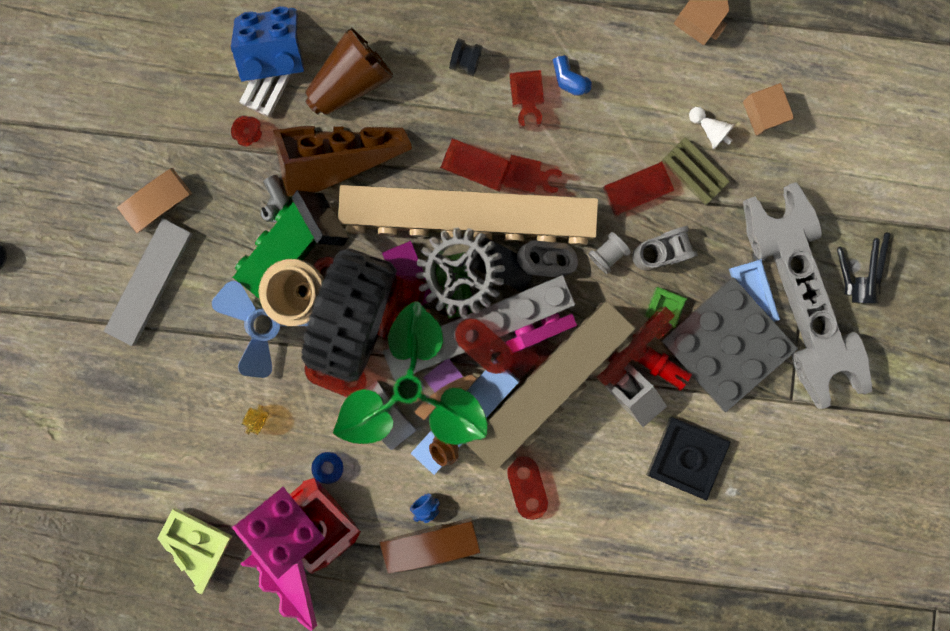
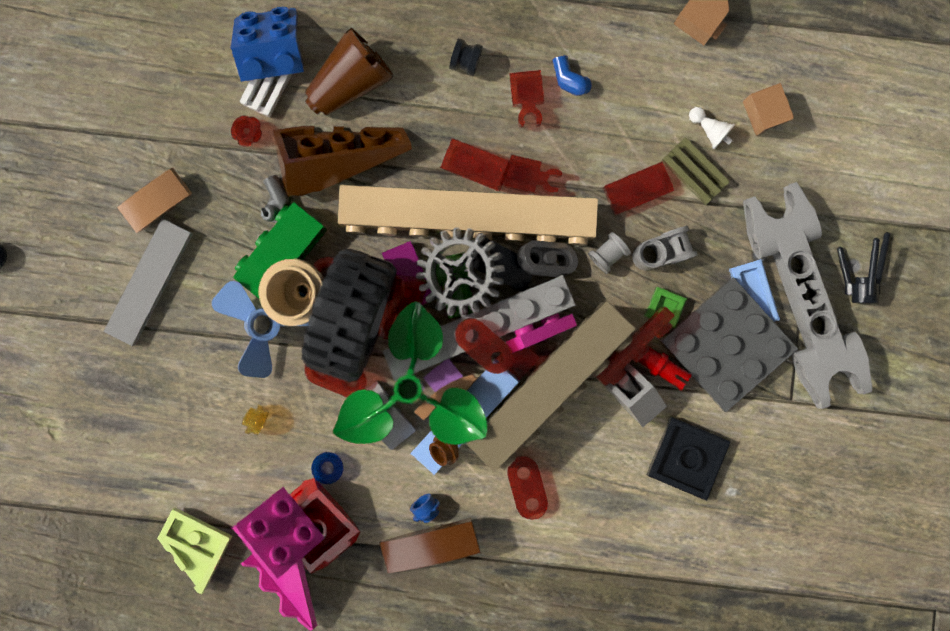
(320, 218): black tile -> none

